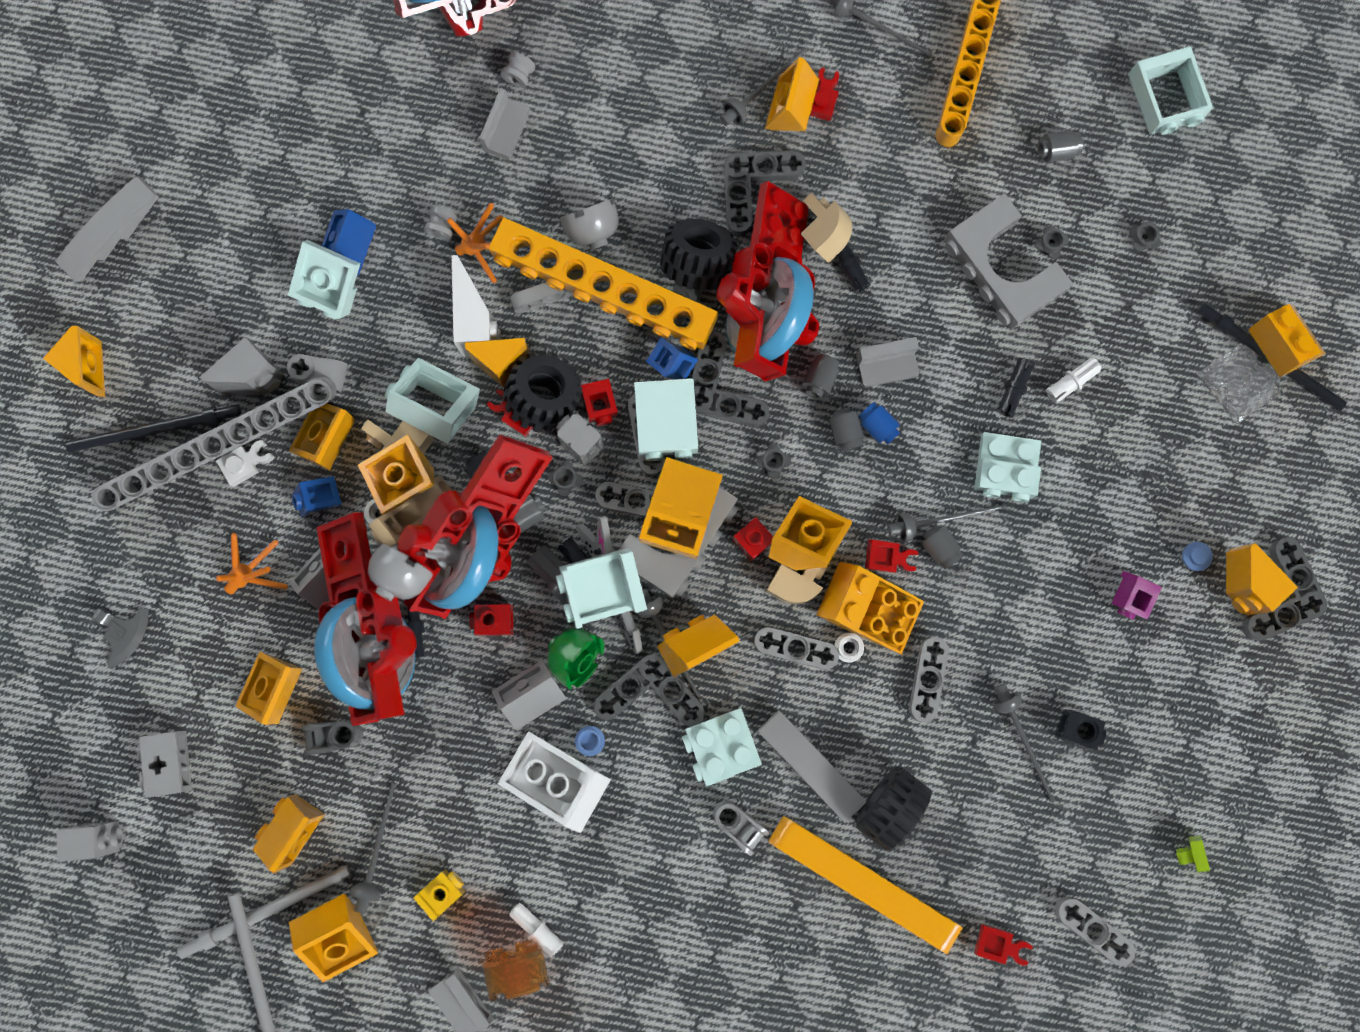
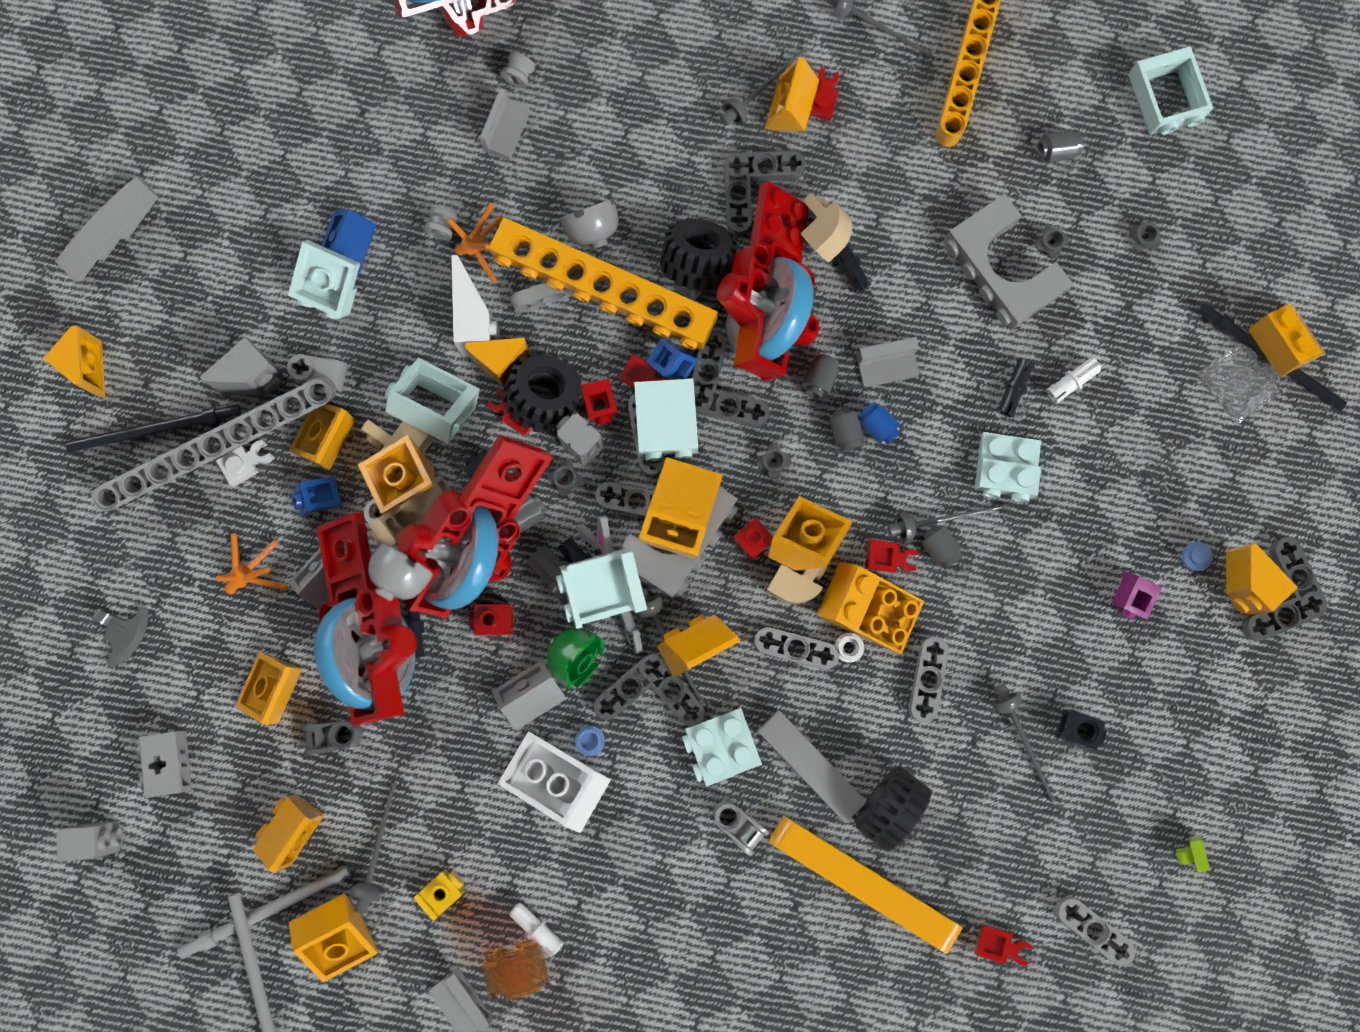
(638, 371): none -> red plate

